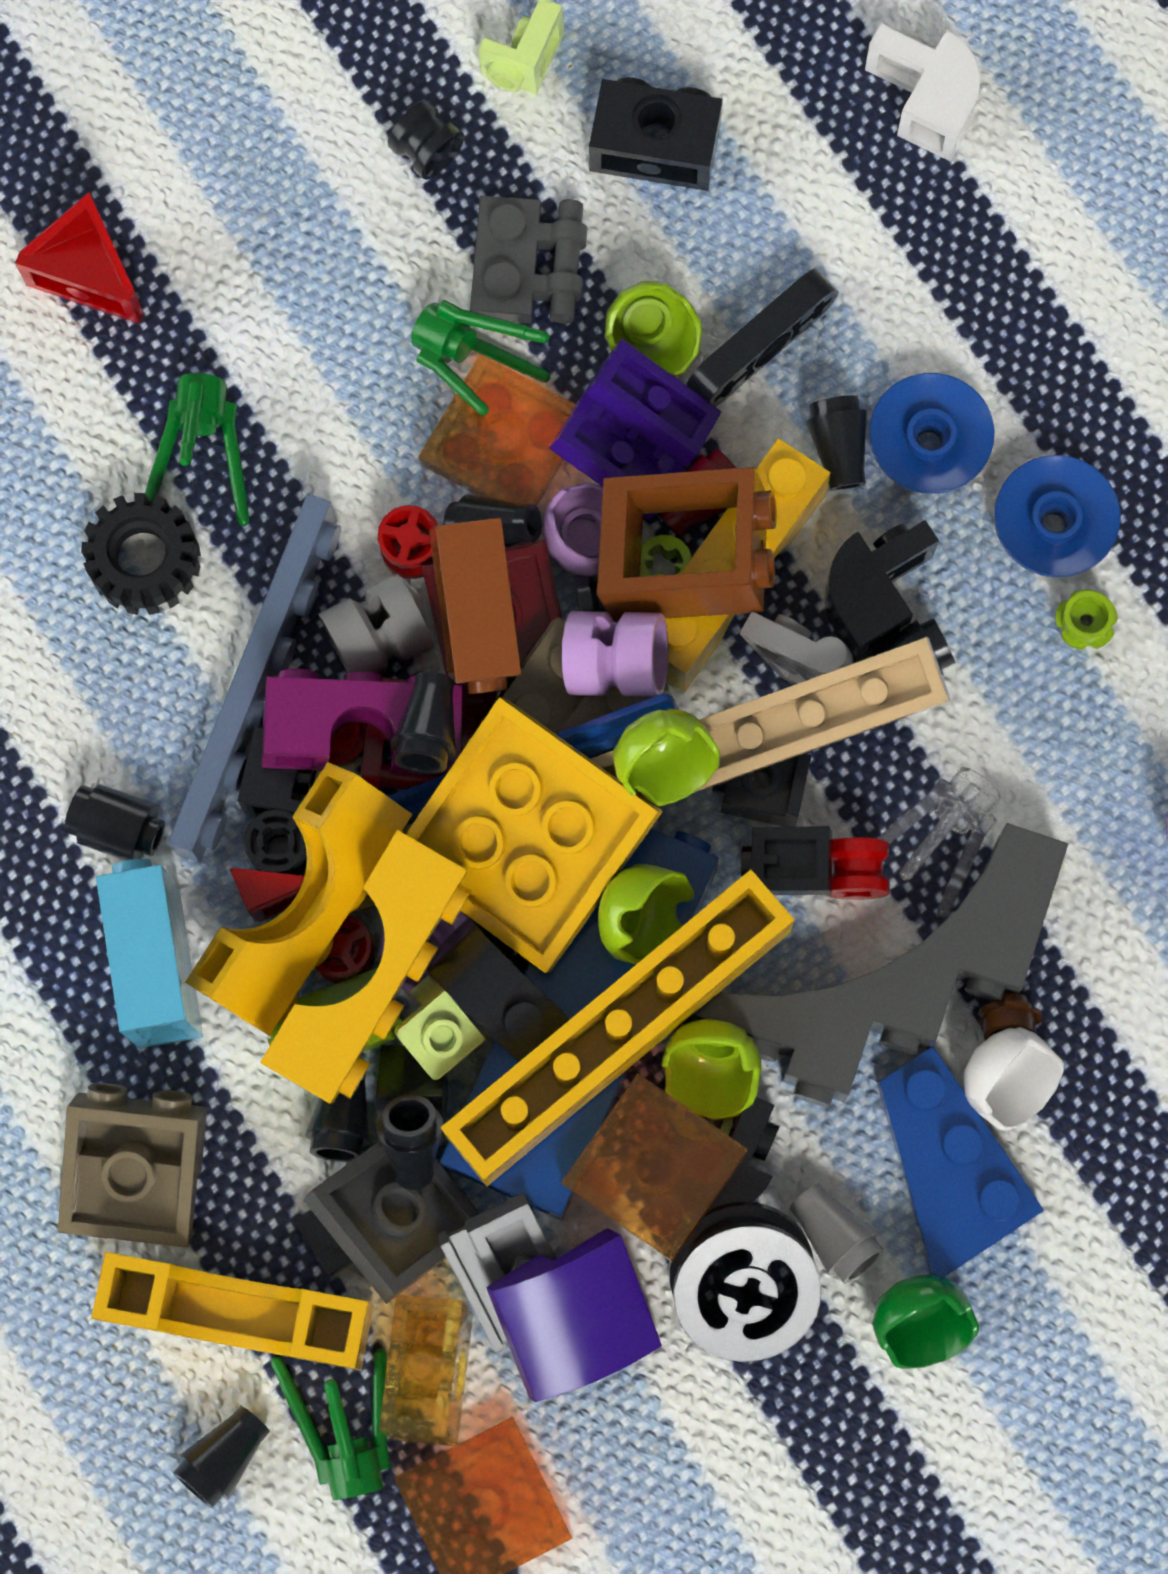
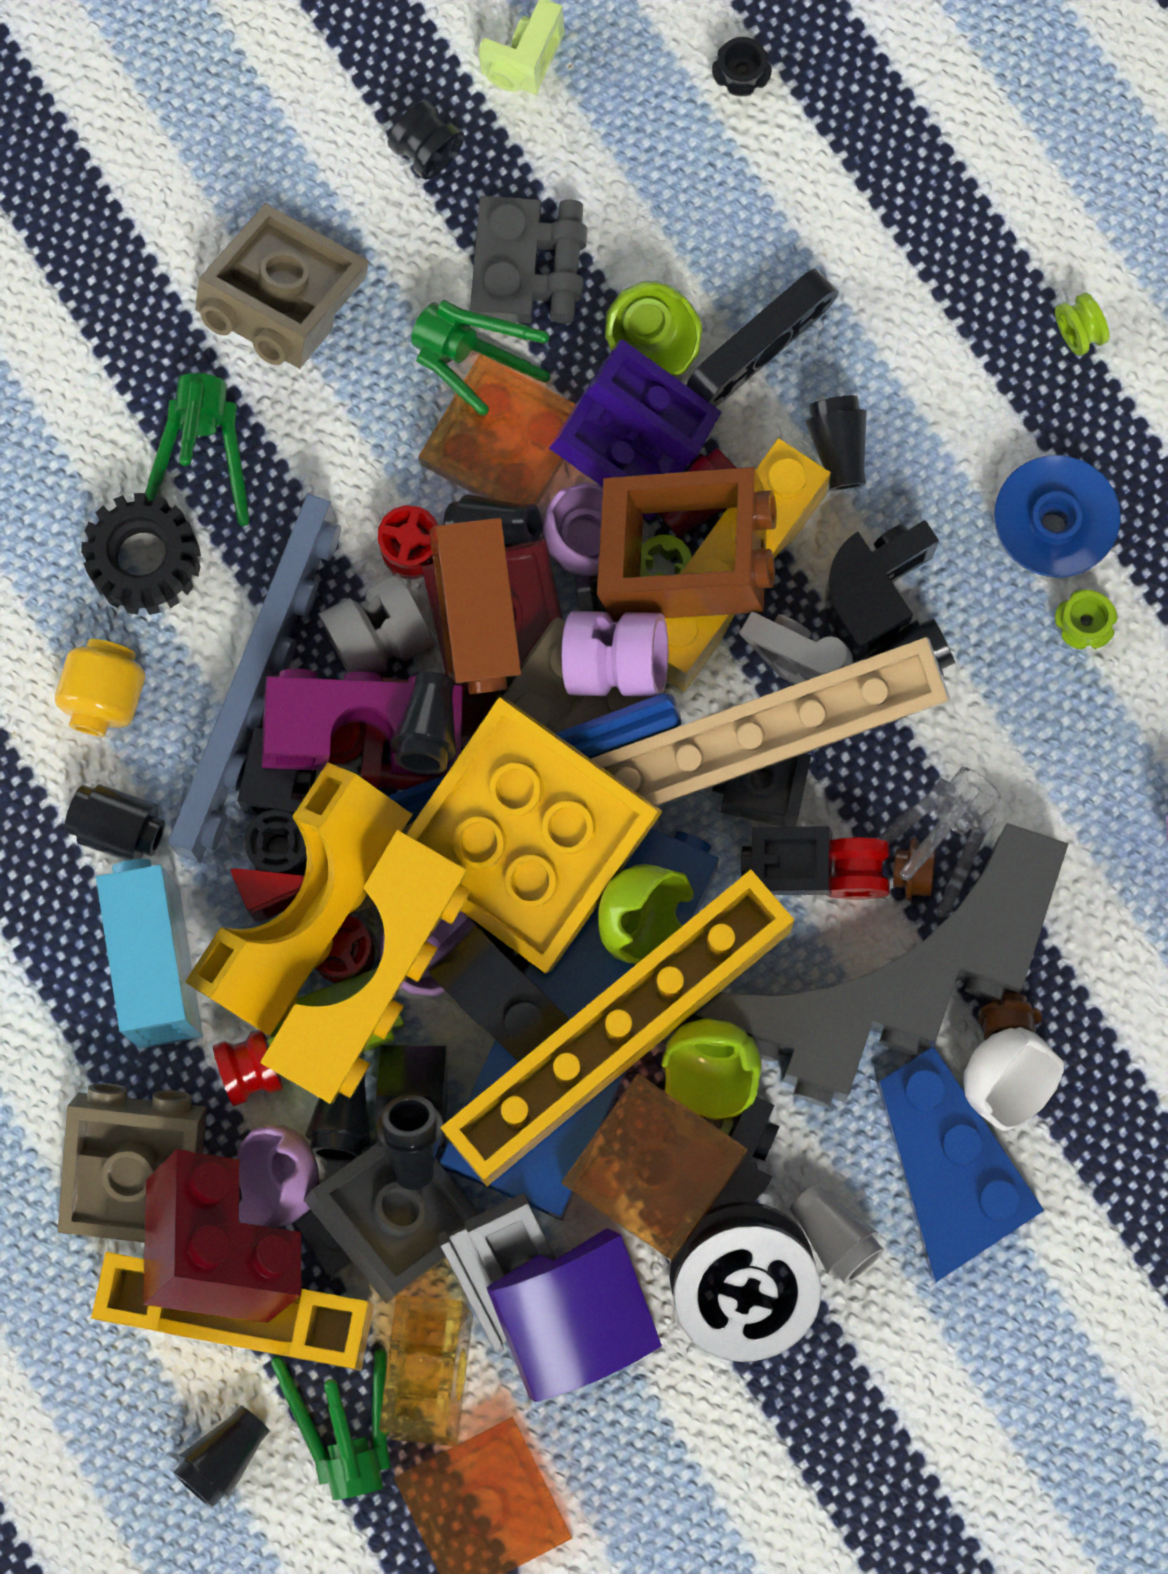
(80, 263): red slope -> none
(100, 687): none -> yellow head
(200, 1251): none -> dark red brick
(242, 1070): none -> red wheel
(275, 1176): none -> lavender hair
(278, 287): none -> dark tan plate
(438, 1030): yellowish green bracket -> none
(665, 756): lime hair -> none
(679, 157): black brick -> none
(742, 51): none -> black plate
(922, 881): none -> reddish brown plate
(924, 1321): green hair -> none
(937, 406): blue dish -> none
(941, 85): white brick -> none
(1082, 324): none -> lime bush

